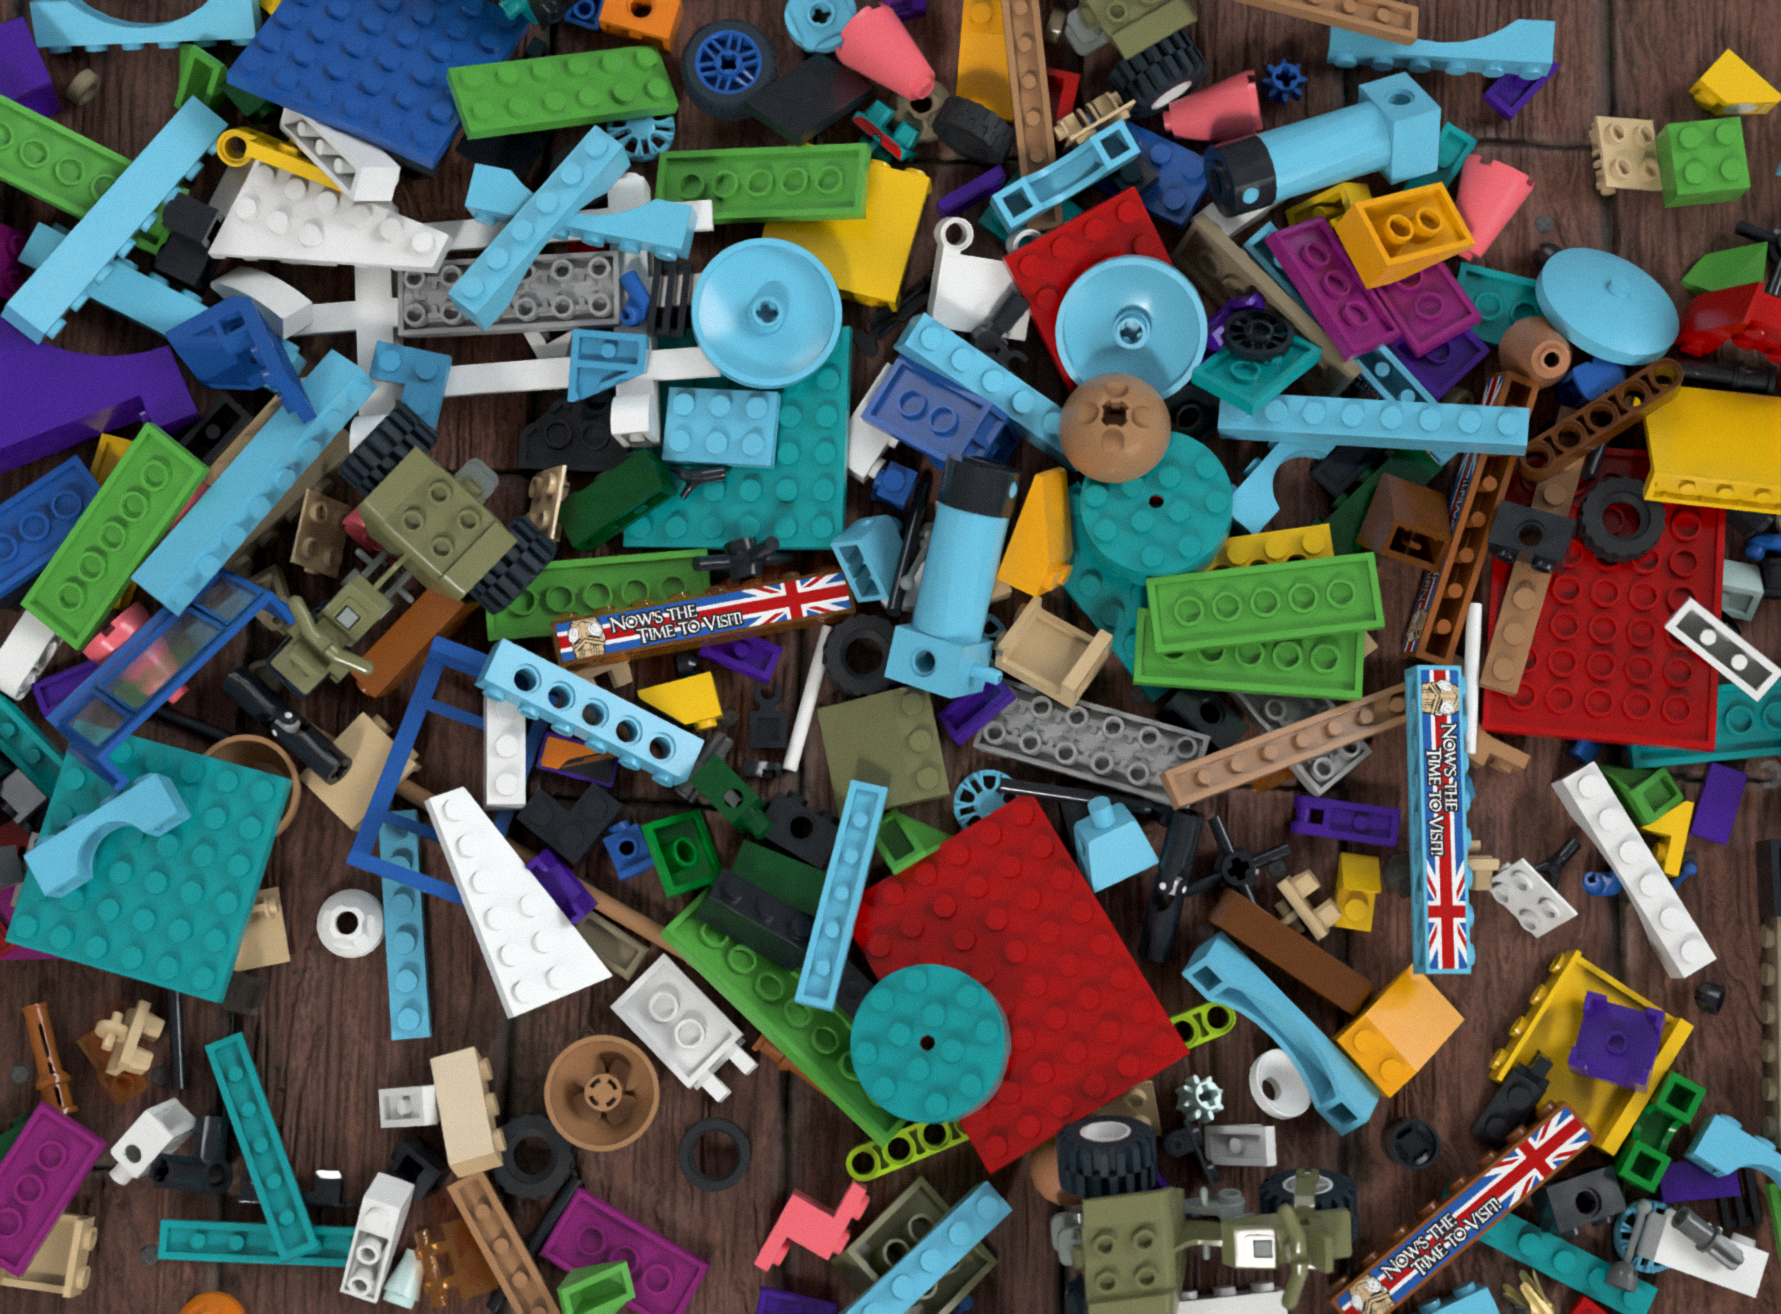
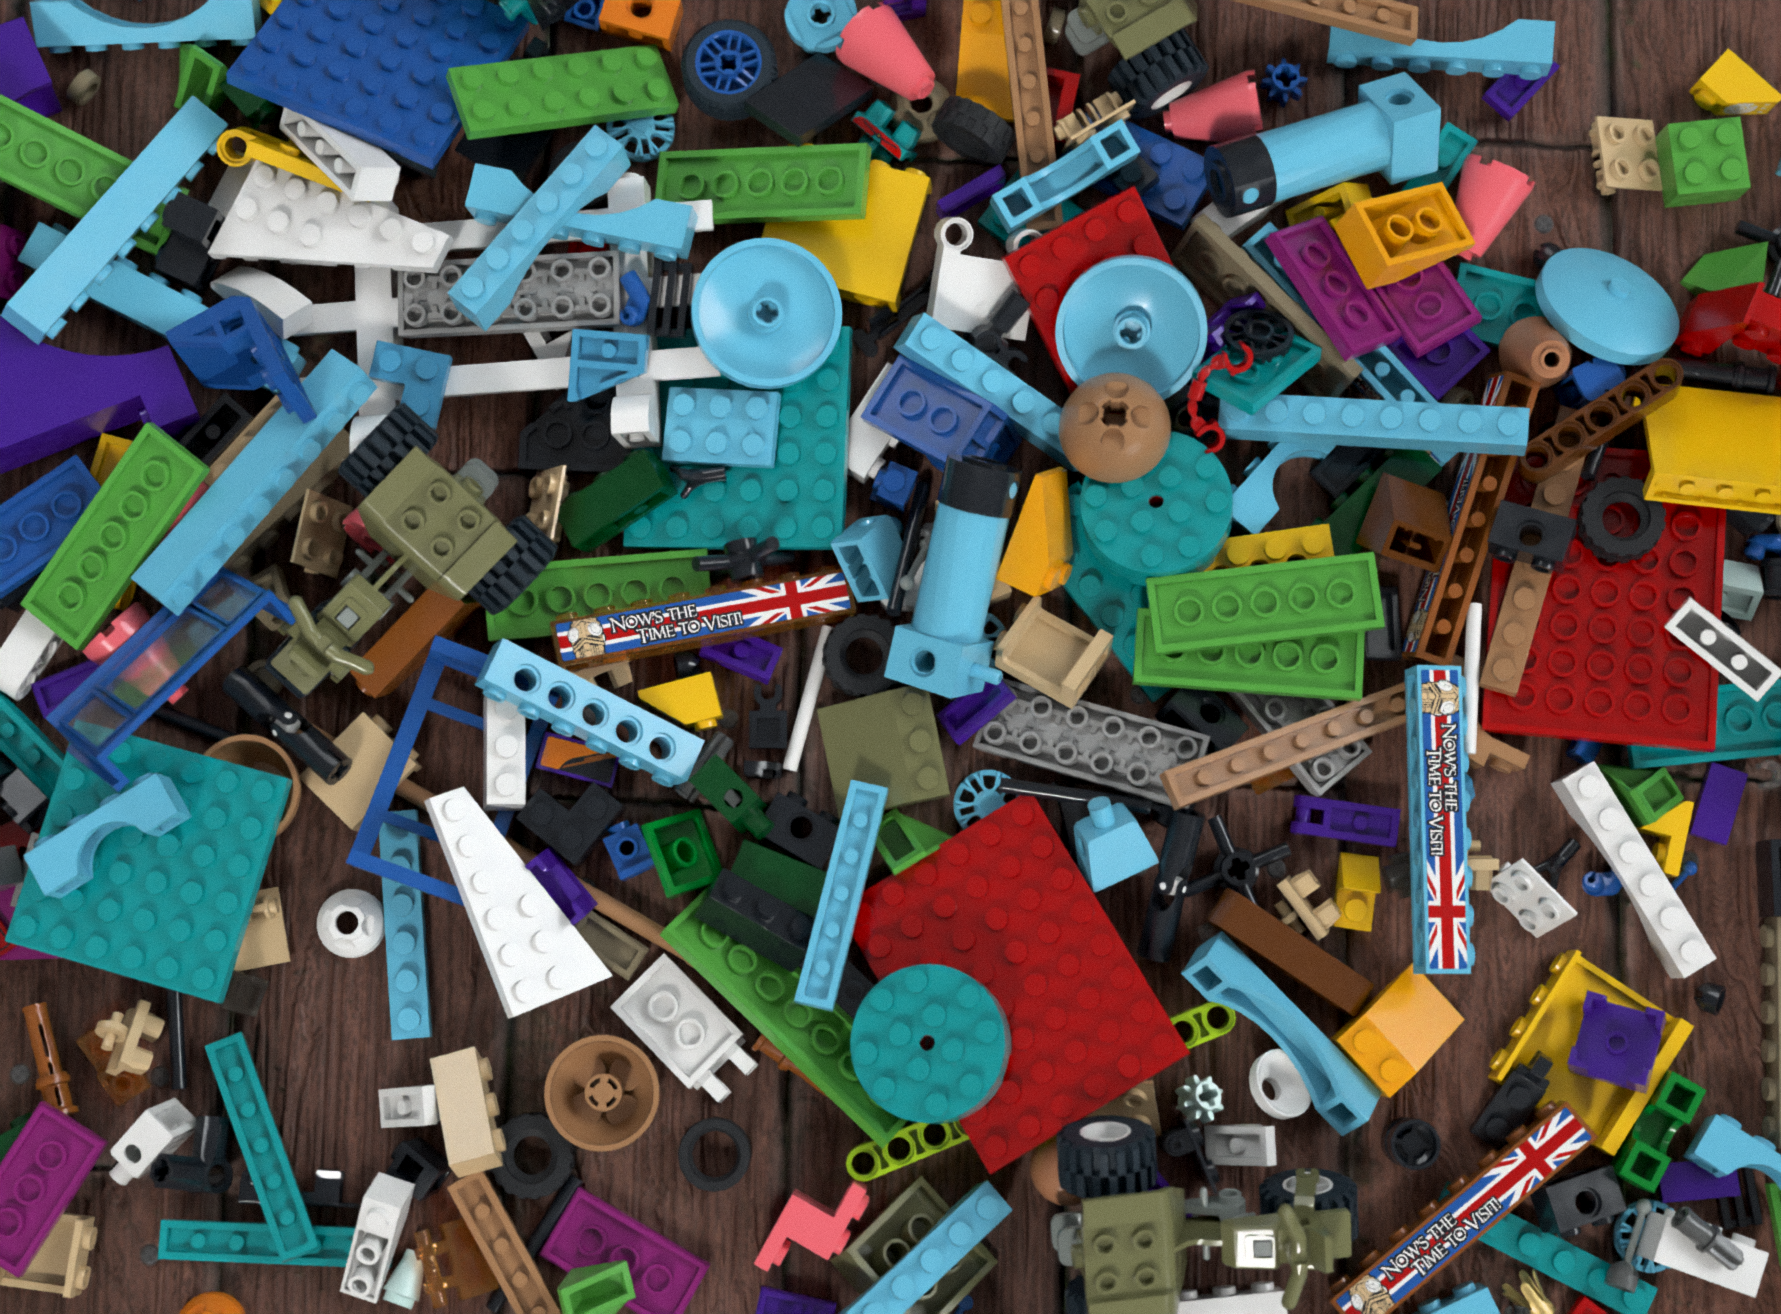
(1198, 388): none -> red piece
(1386, 642): none -> black tile

